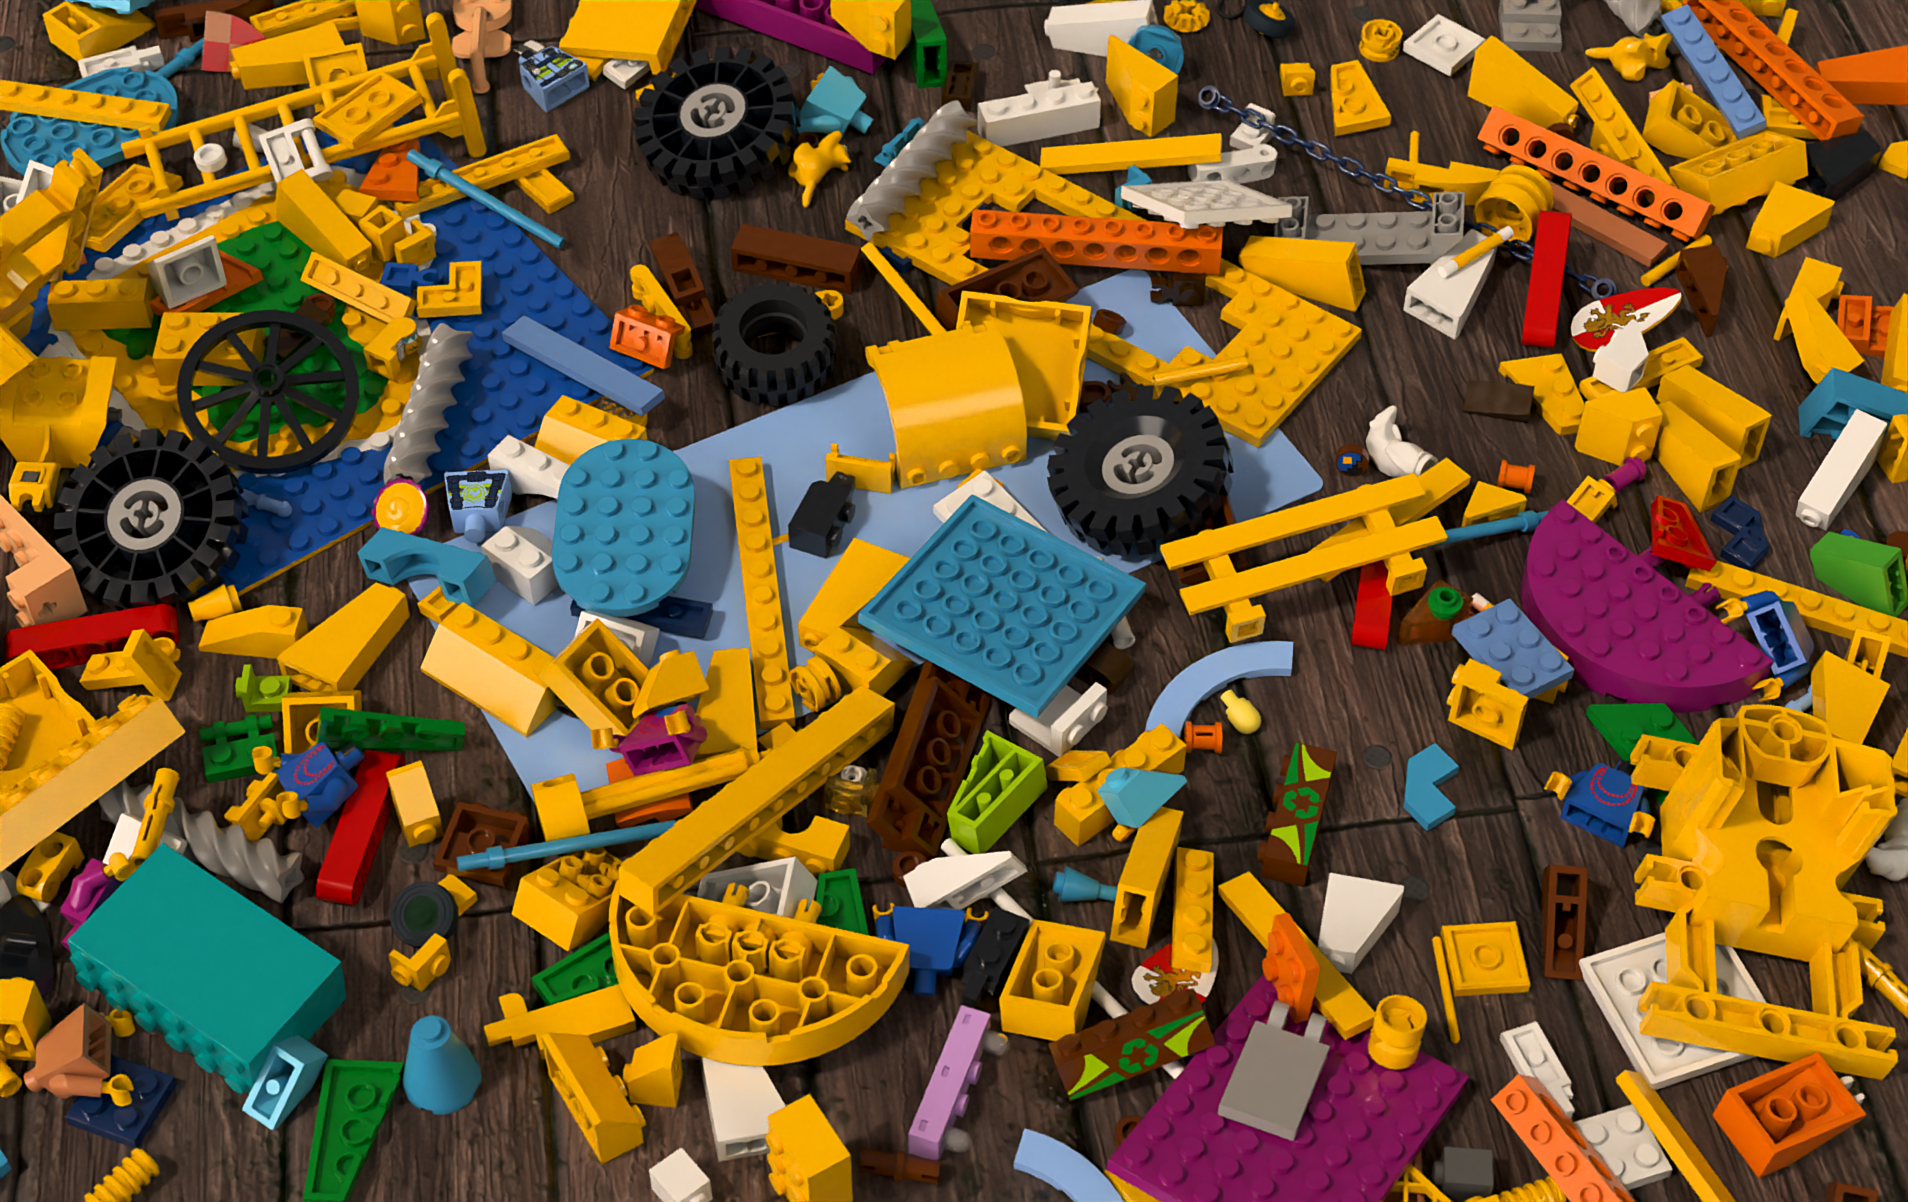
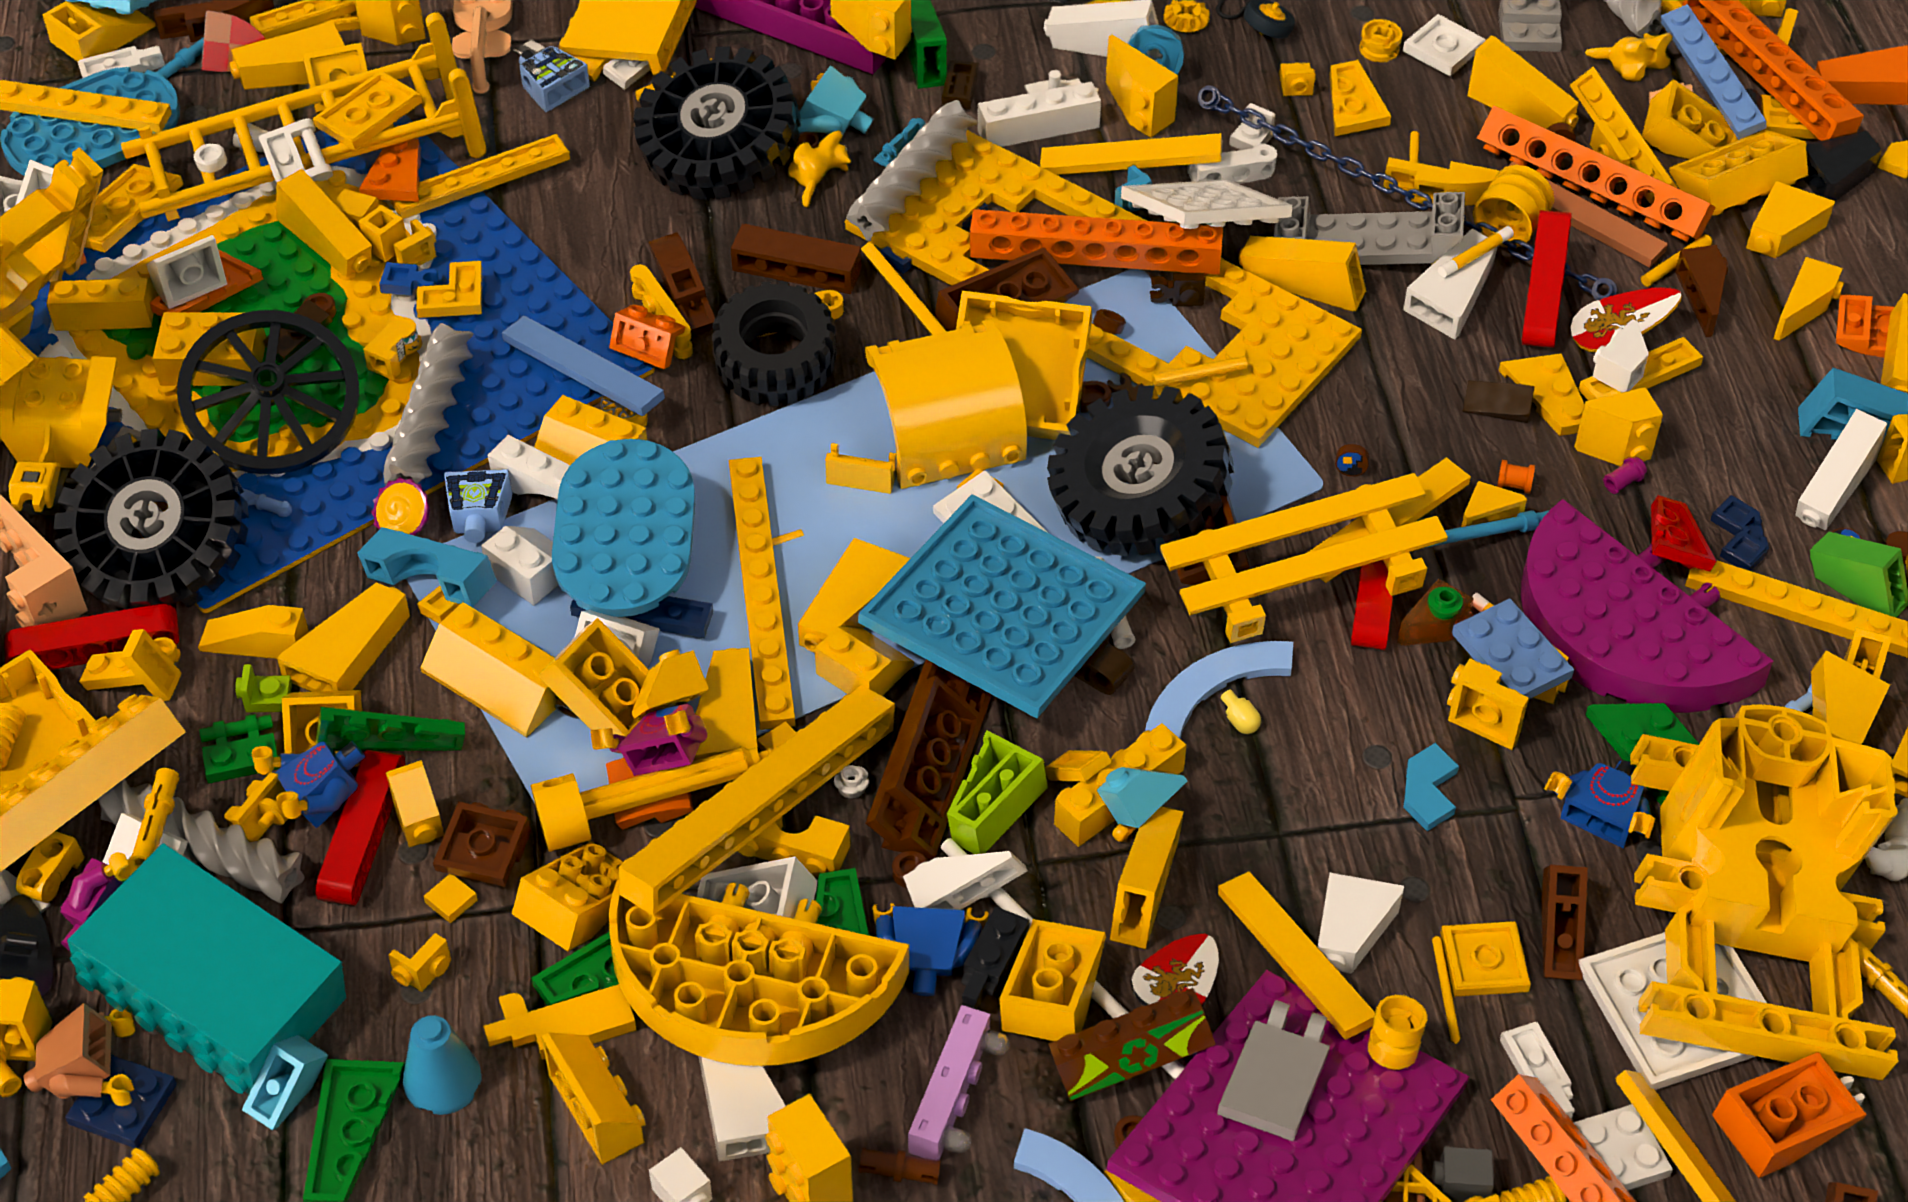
(215, 604): yellow cone -> none
(356, 289): yellow plate -> none
(422, 911): black wheel -> none
(437, 170): dark azure bar -> none
(497, 857): dark azure bar -> none
(545, 190): yellow tile -> none
(655, 1072): yellow slope -> none
(815, 683): yellow wheel -> none
(822, 515): black hinge -> none
(851, 796): clear yellow bracket -> none
(1064, 719): white bracket -> none
(1075, 886): dark azure cone -> none
(1192, 910): yellow plate -> none
(1203, 737): orange bush -> none
(1291, 967): orange plate -> none
(1298, 814): reddish brown brick -> none
(1391, 453): white animal -> none
(1593, 498): yellow bracket -> none
(1695, 458): yellow slope -> none
(1717, 409): yellow slope -> none
(1779, 635): blue torso -> none
(1818, 337): yellow slope -> none

